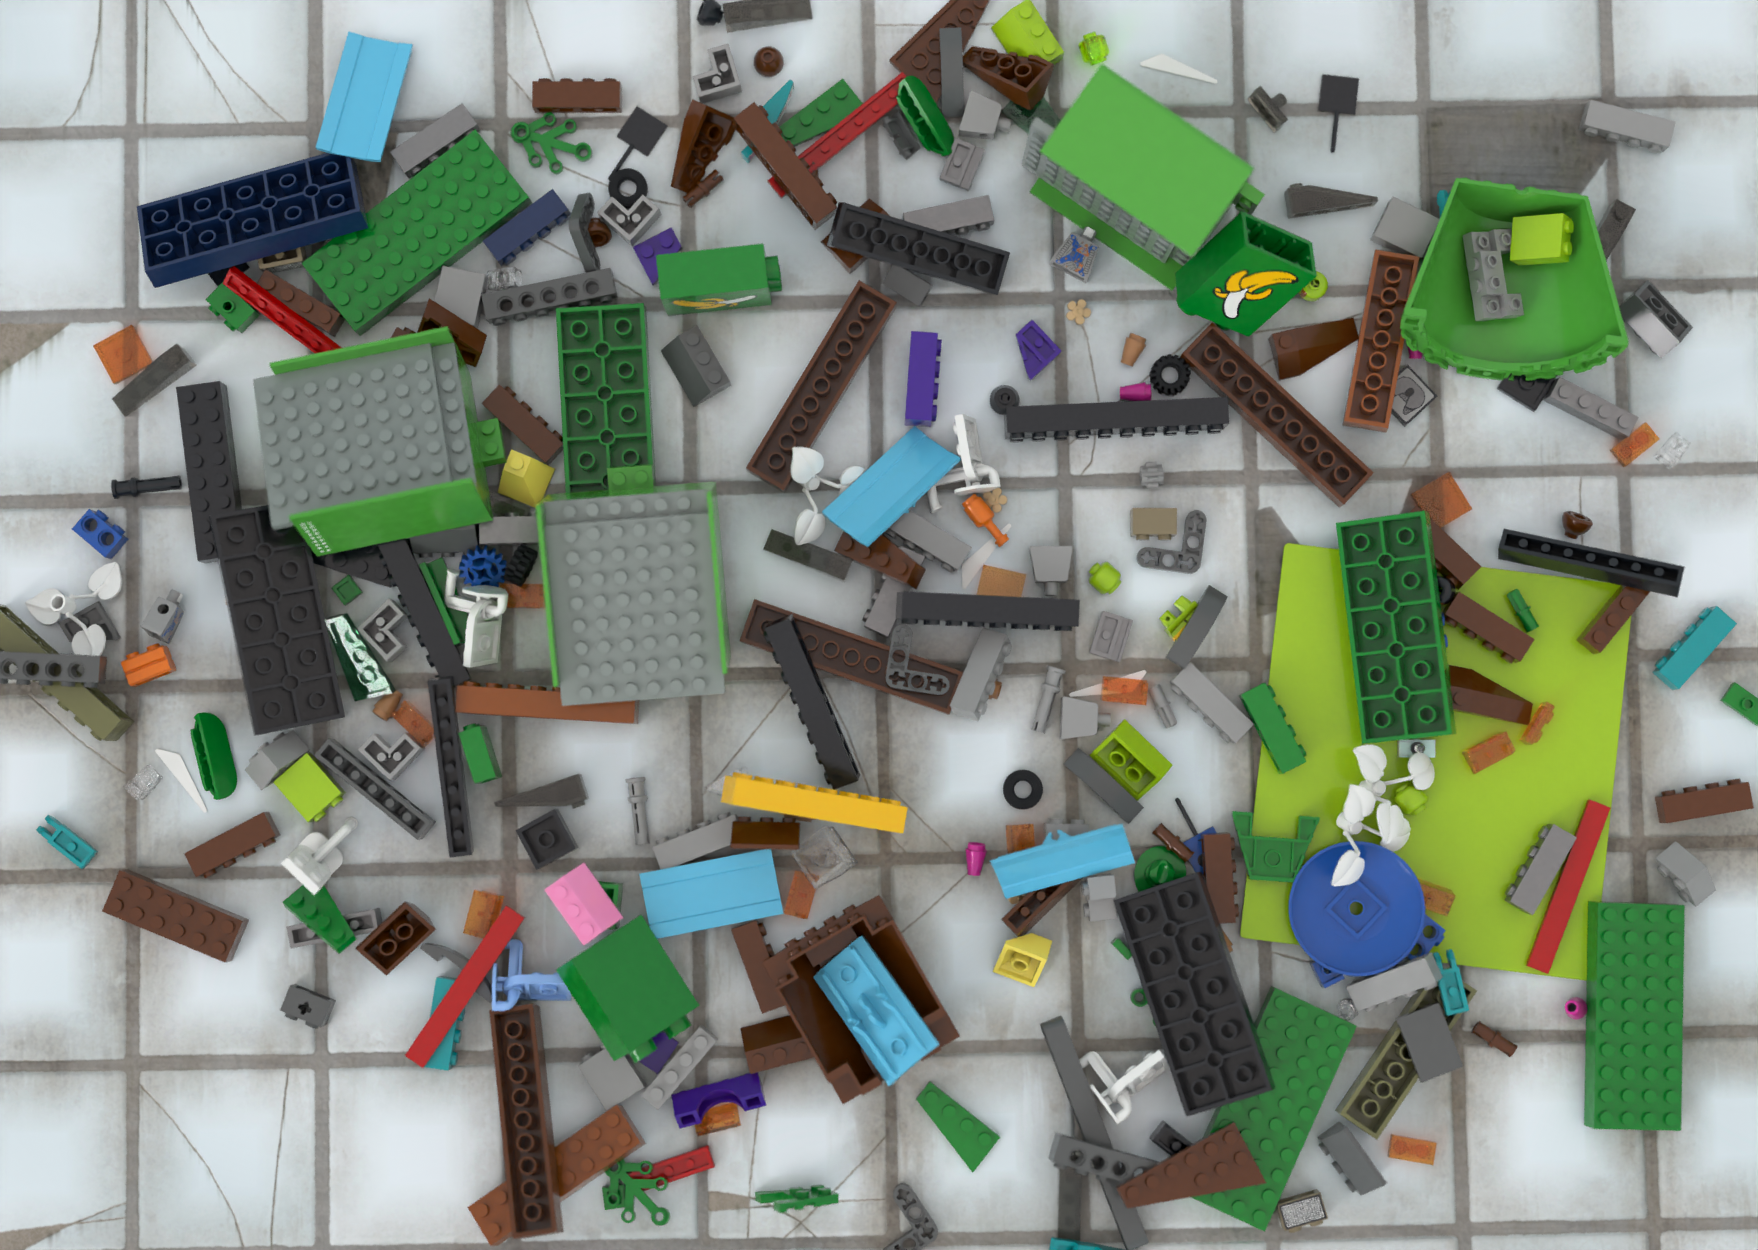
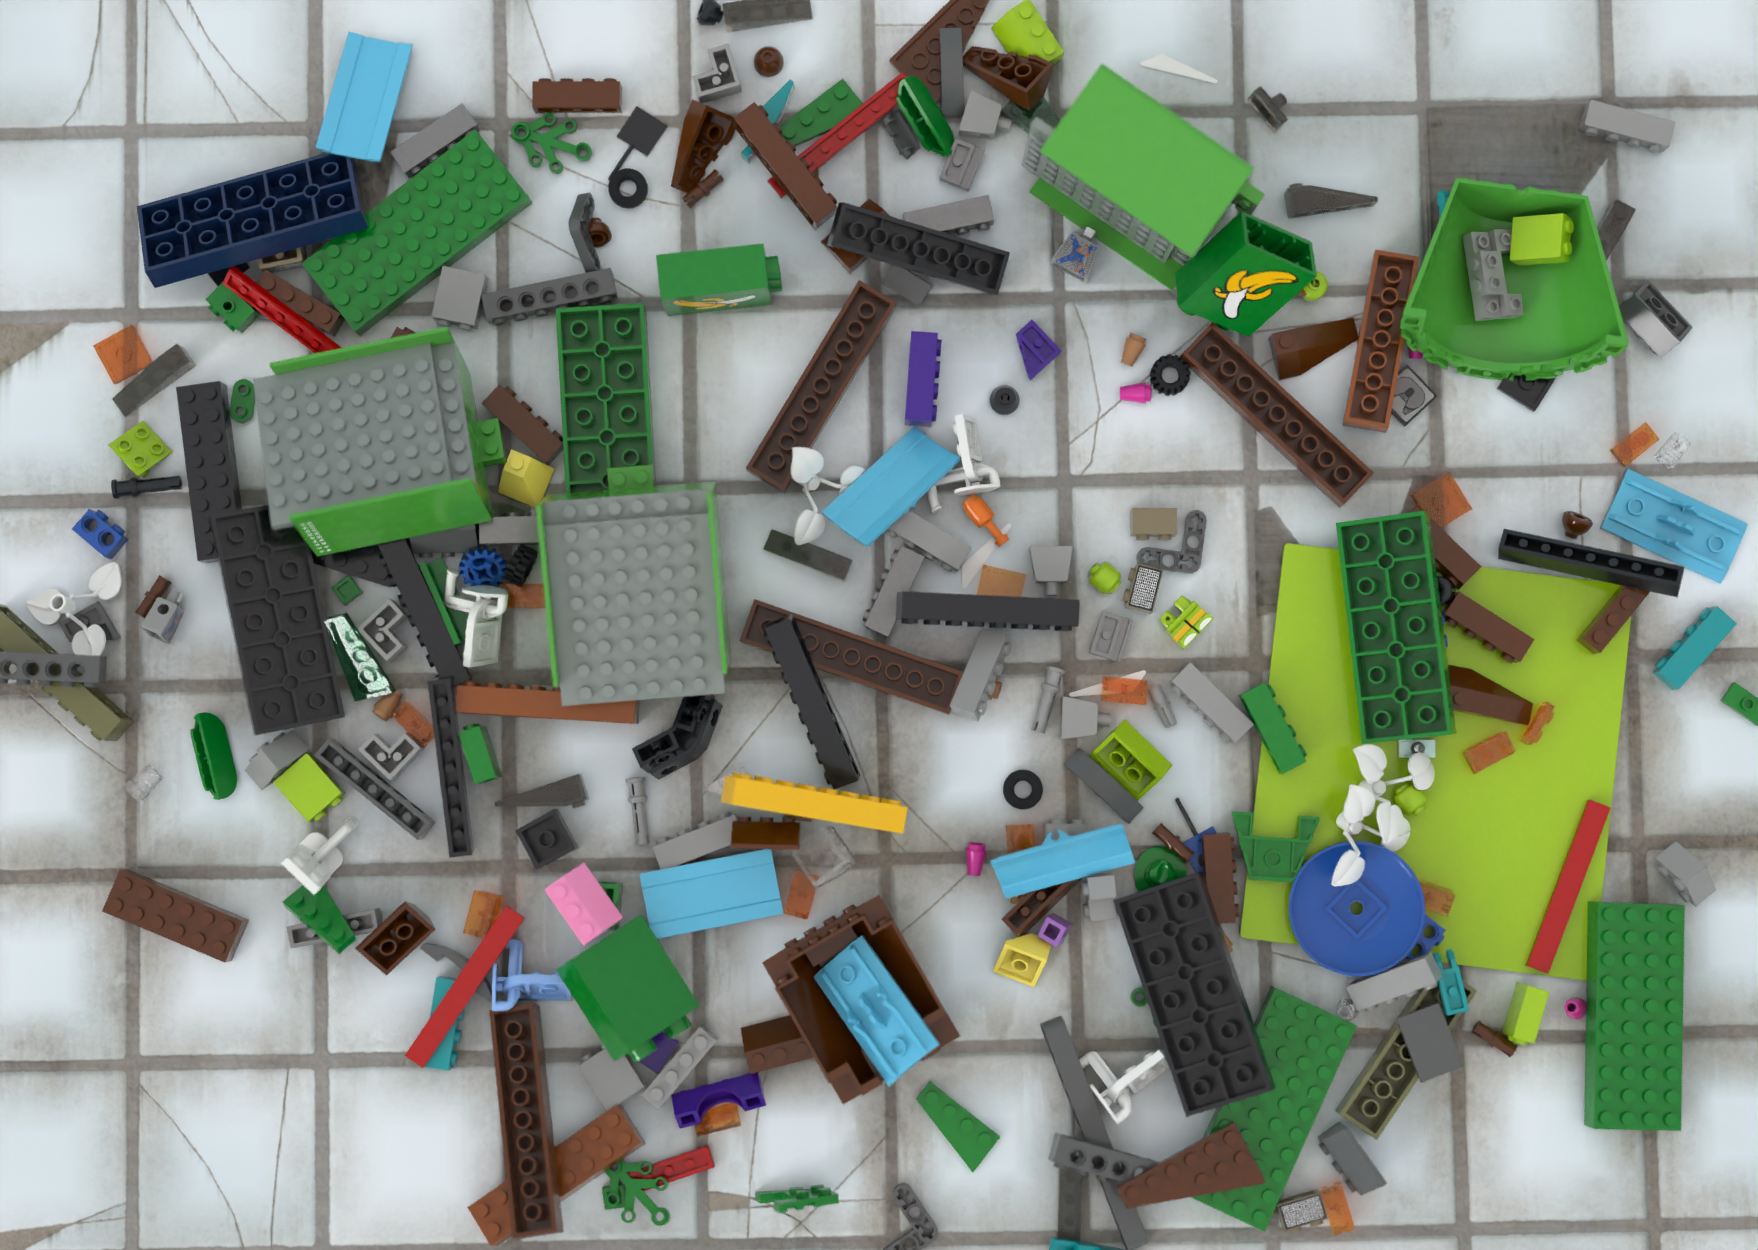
(68, 843): teal hinge -> none
(140, 449): none -> lime hinge
(148, 665): orange brick -> none
(156, 591): none -> reddish brown pin
(177, 767): white sticker -> none
(232, 844): reddish brown brick -> none
(244, 401): none -> green plate
(320, 1006): dark grey brick -> none
(467, 337): reddish brown wedge -> none
(503, 278): clear leg -> none
(527, 227): dark blue brick -> none
(629, 223): light grey brick -> none
(662, 243): dark purple wing -> none
(684, 740): none -> black brick
(695, 366): dark grey slope -> none
(753, 952): reddish brown brick -> none
(883, 558): reddish brown wedge -> none
(901, 668): dark grey beam -> none
(994, 499): tan plant -> none
(1054, 929): none -> medium lavender brick
(1077, 312): tan plant -> none
(1094, 48): clear neon green head -> none
(1116, 418): black brick -> none
(1122, 948): green tile -> none
(1143, 588): none -> brick
(1151, 475): light grey gear -> none
(1169, 1139): black brick -> none
(1197, 627): dark grey slope -> none
(1325, 979): blue brick -> none
(1337, 1208): none -> clear orange hinge
(1338, 96): black piece -> none
(1405, 229): light grey brick -> none
(1412, 1149): clear orange plate -> none
(1522, 610): green axle -> none
(1525, 1014): none -> lime brick
(1540, 868): flat silver brick -> none
(1591, 408): flat silver brick -> none
(1674, 526): none -> medium azure hinge
(1704, 802): reddish brown brick -> none

